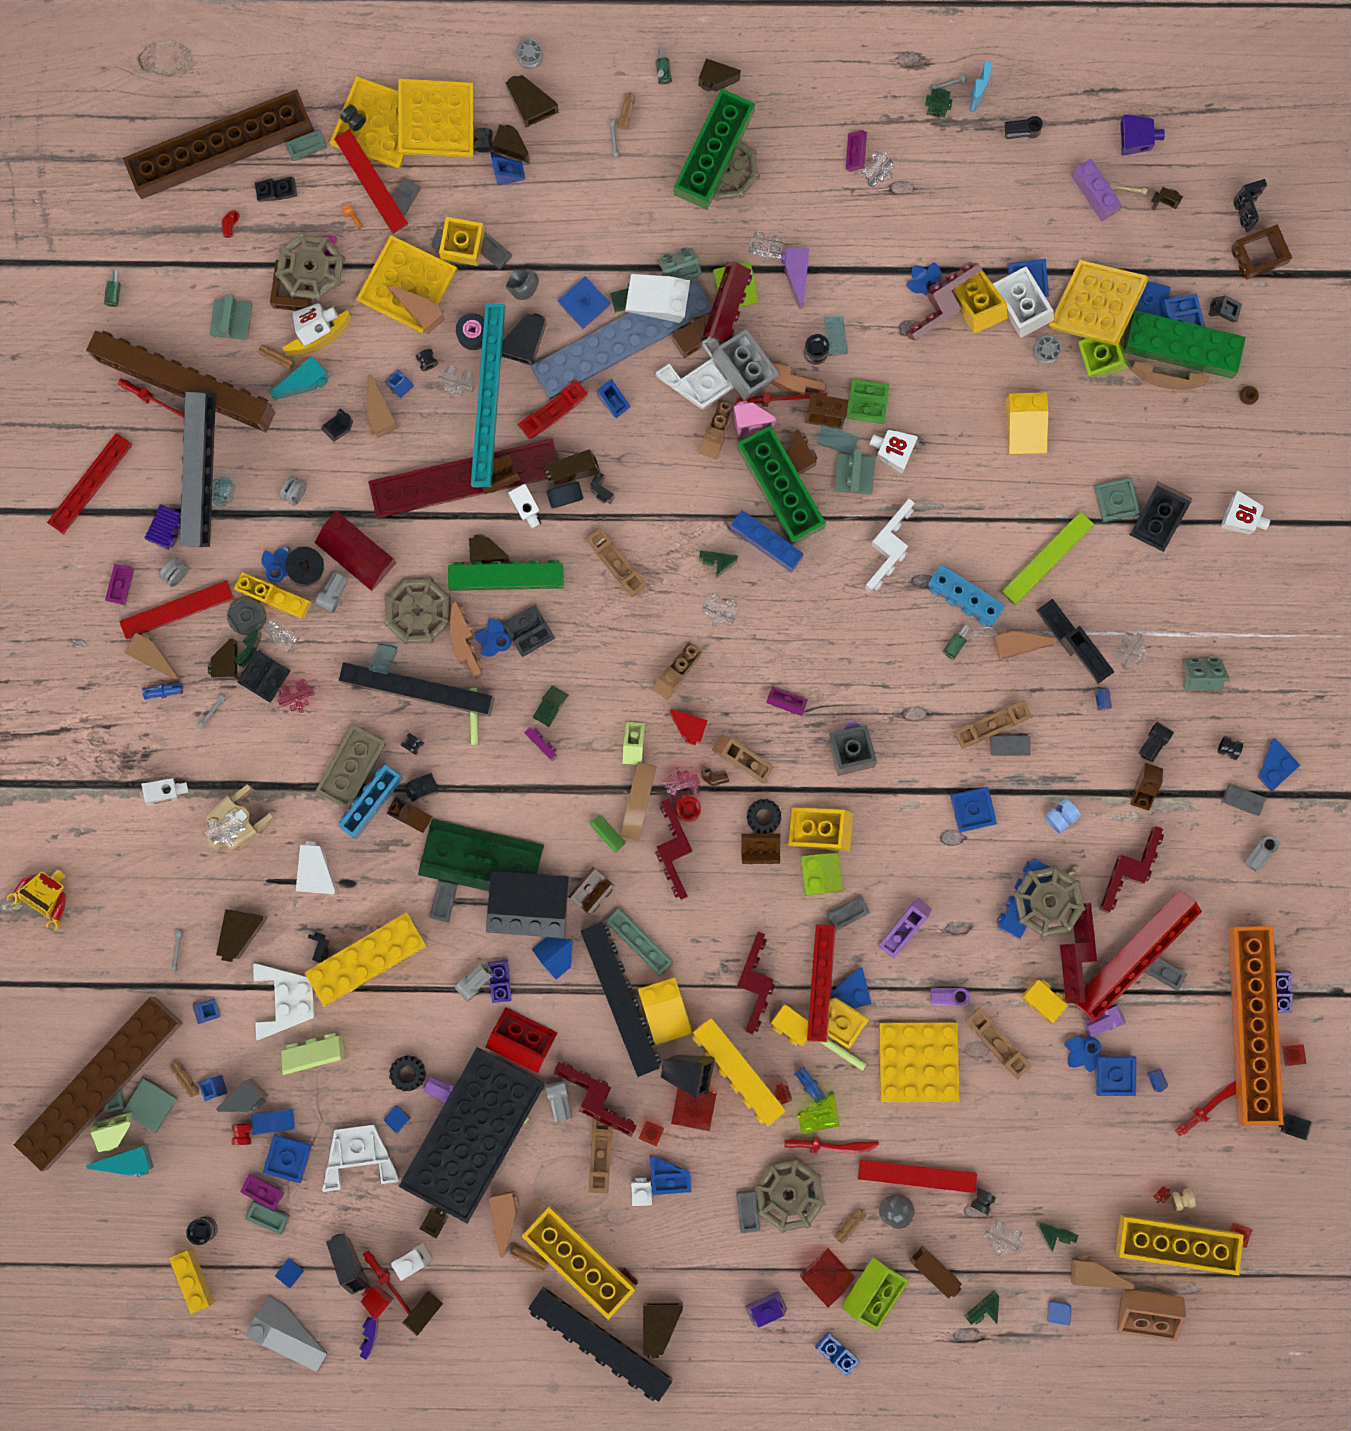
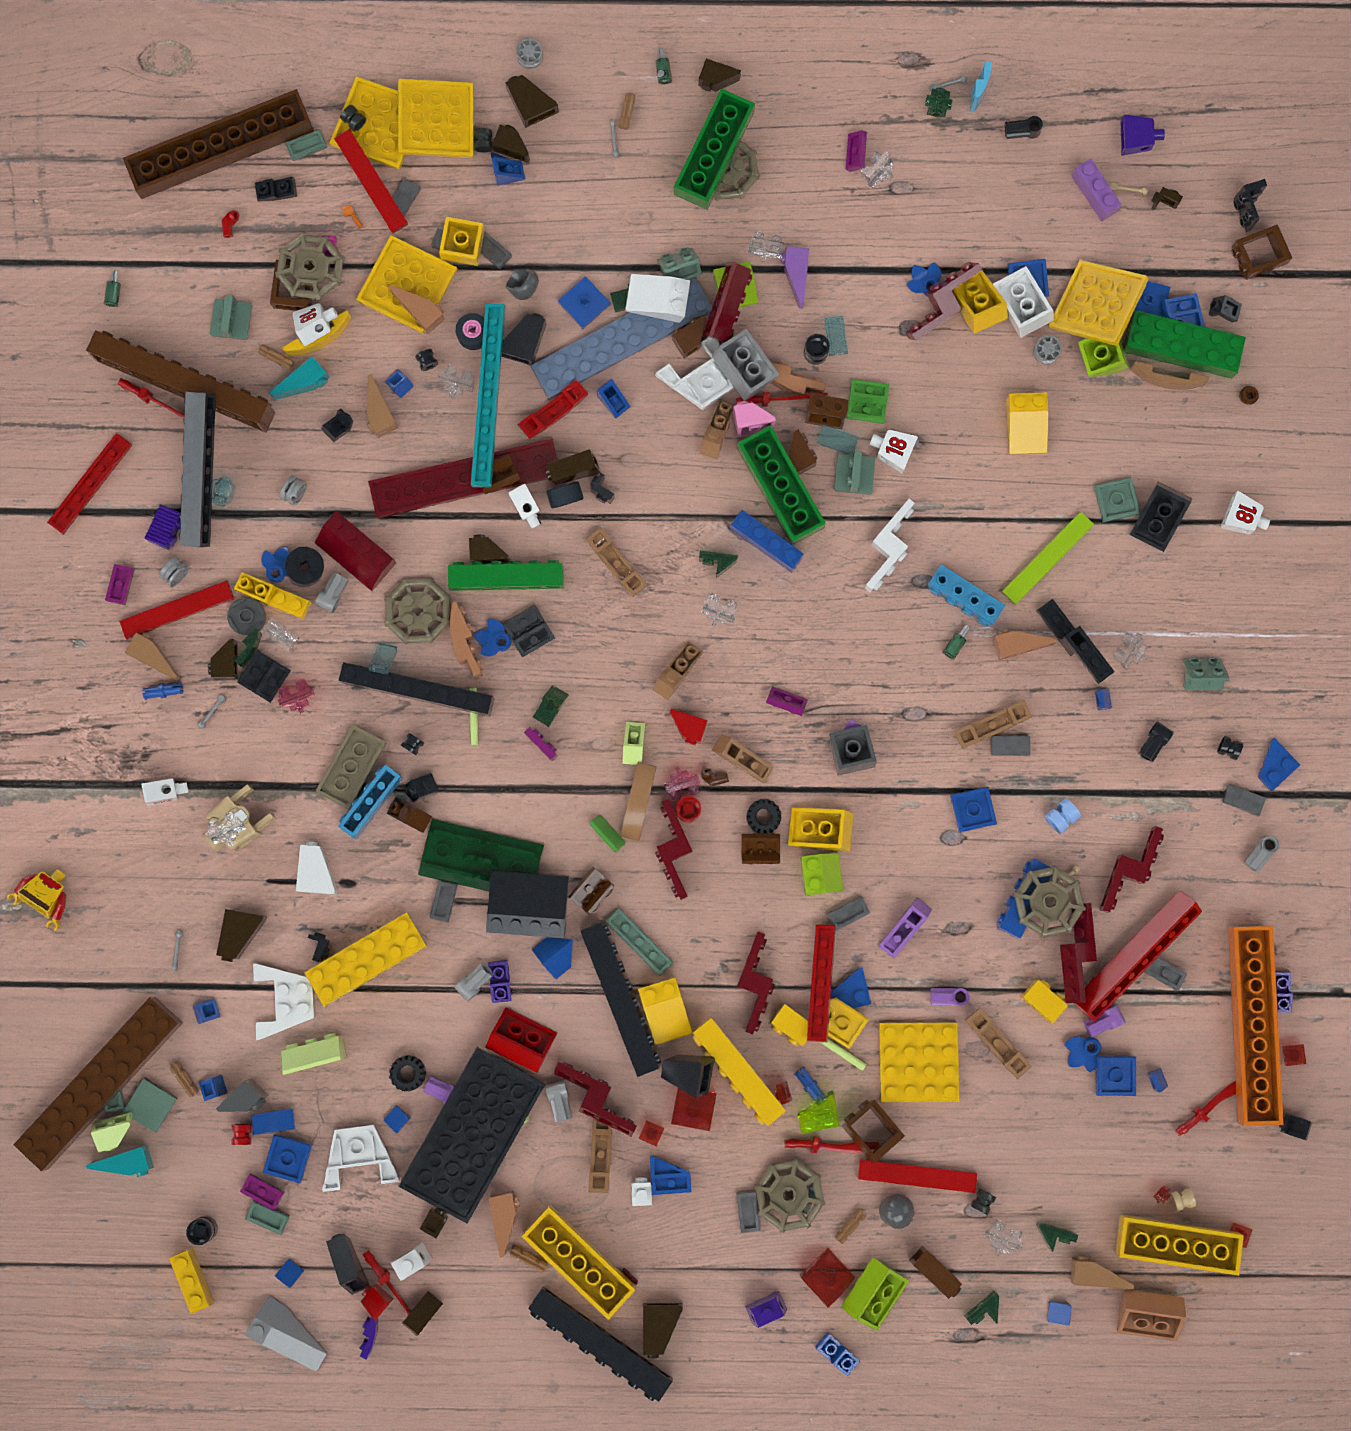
(884, 1147): none -> reddish brown window
(1147, 786): reddish brown slope -> none

